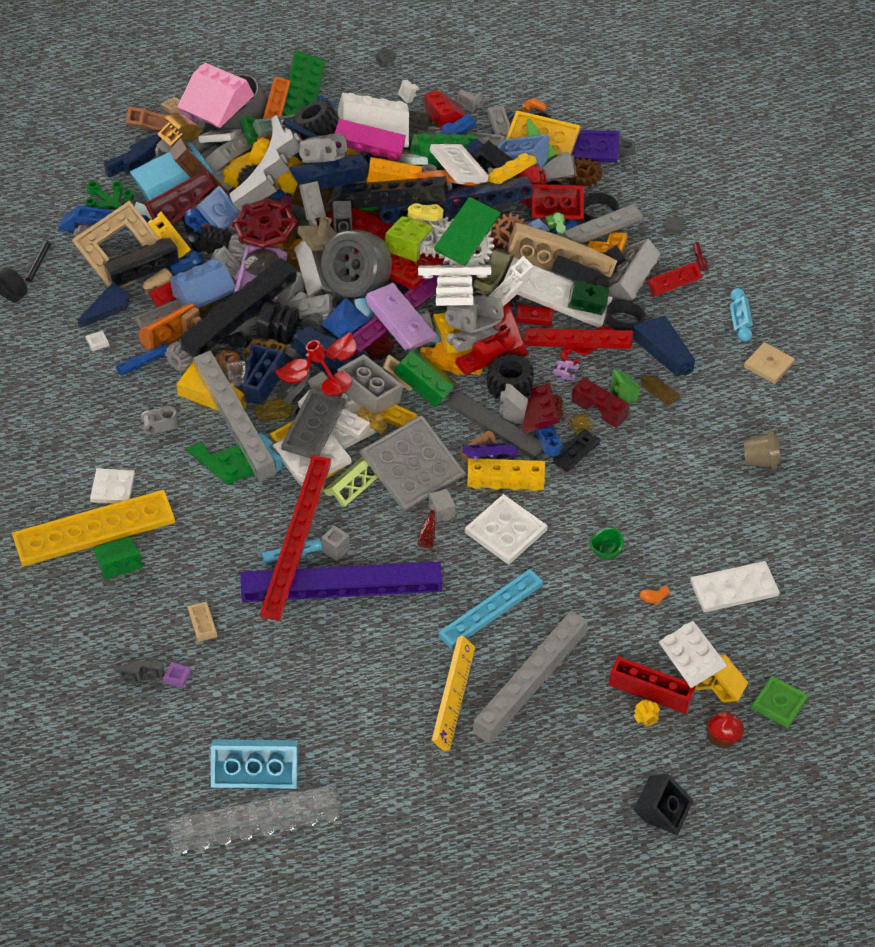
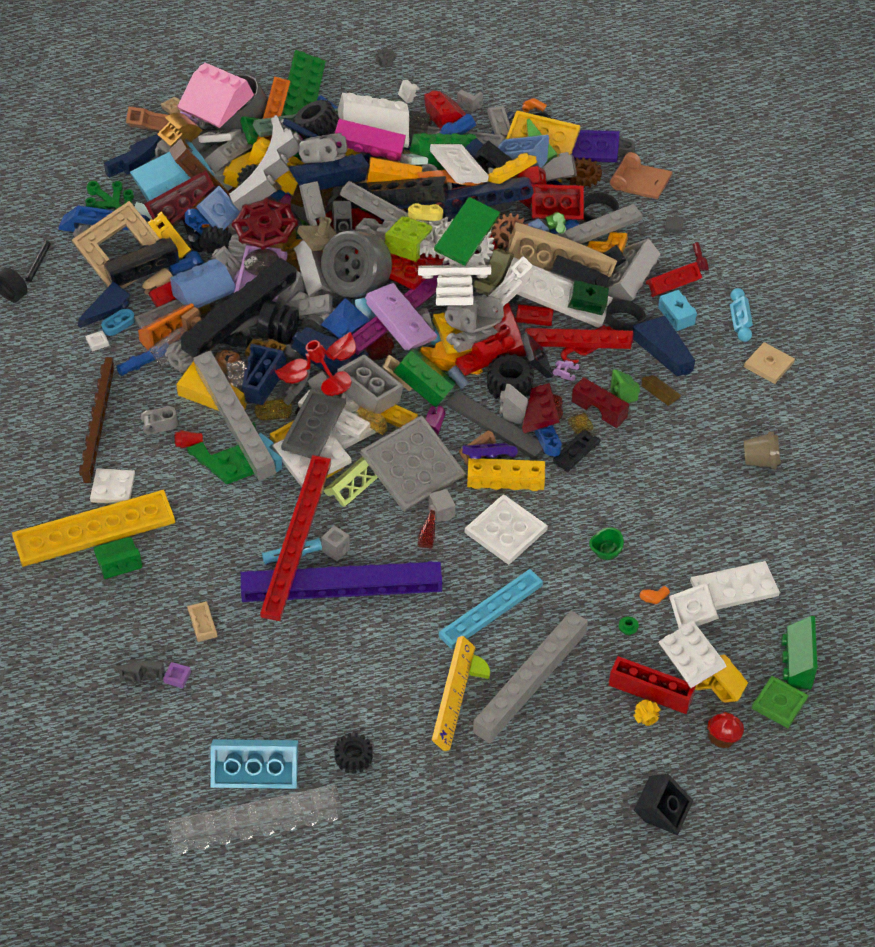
(95, 426): none -> reddish brown plate
(116, 322): none -> dark azure plate
(159, 349): none -> clear panel
(186, 439): none -> red cone
(353, 763): none -> black tyre
(371, 202): none -> light grey plate
(374, 227): none -> light grey cylinder
(435, 419): none -> magenta piece
(458, 377): none -> sand blue pin
(479, 668): none -> lime tile
(536, 355): none -> black plate
(628, 630): none -> green plate
(638, 178): none -> nougat door
(677, 310): none -> medium azure brick
(694, 605): none -> white tile
(800, 653): none -> slope

